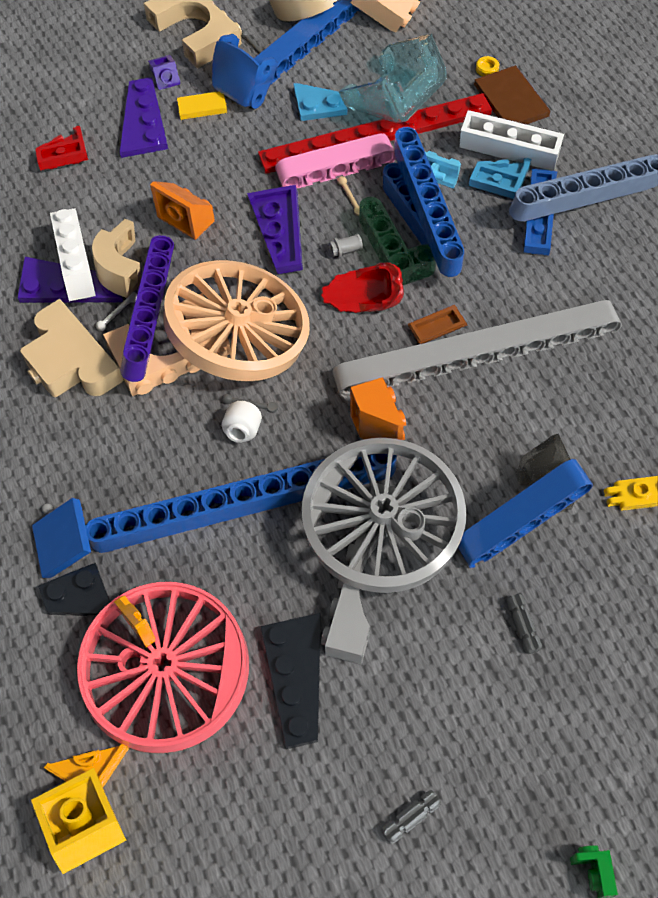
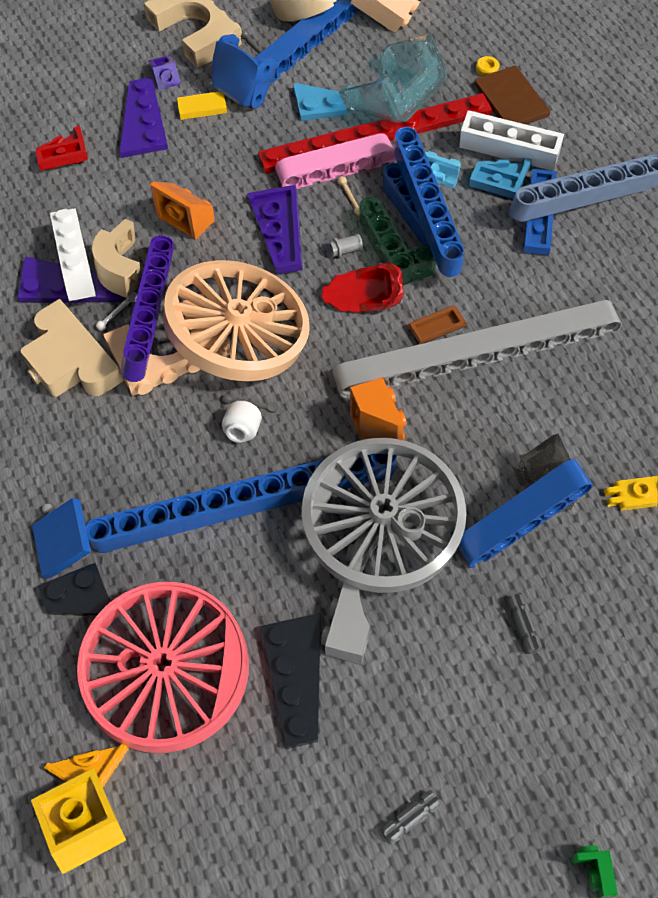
(134, 618): light orange tile -> none

